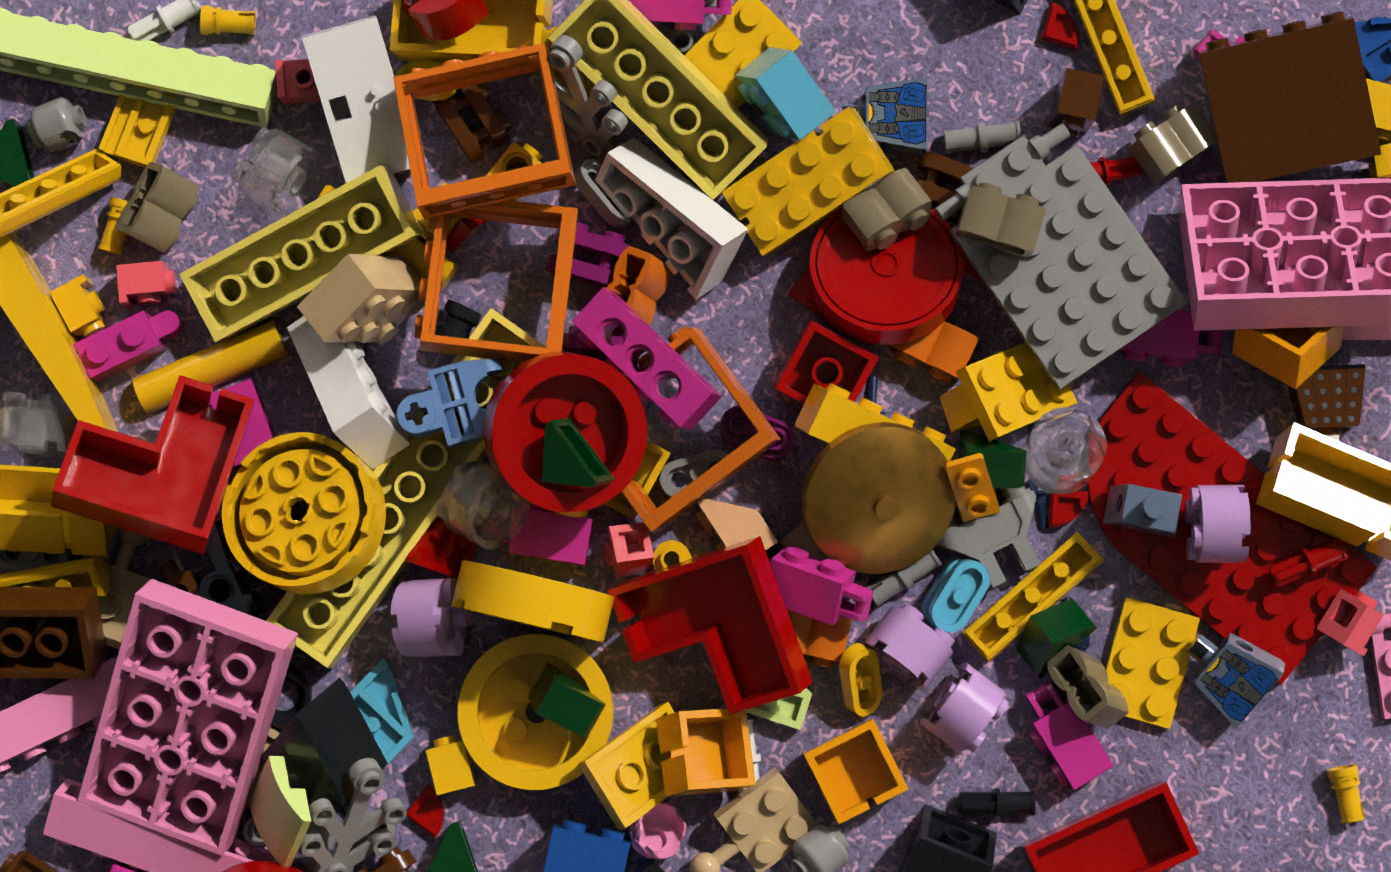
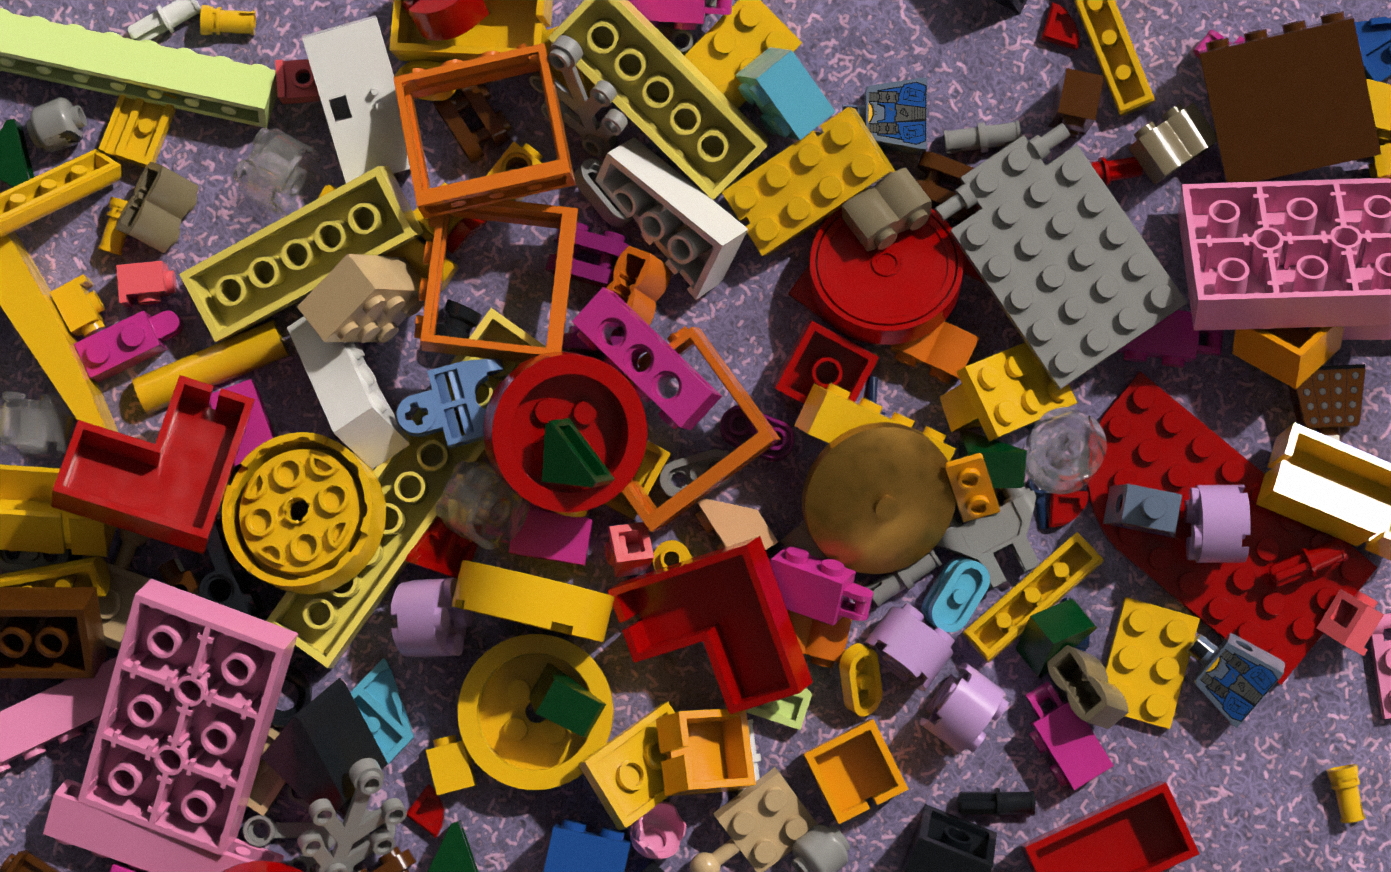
(279, 811): slope -> none
(1001, 220): dark tan brick -> none

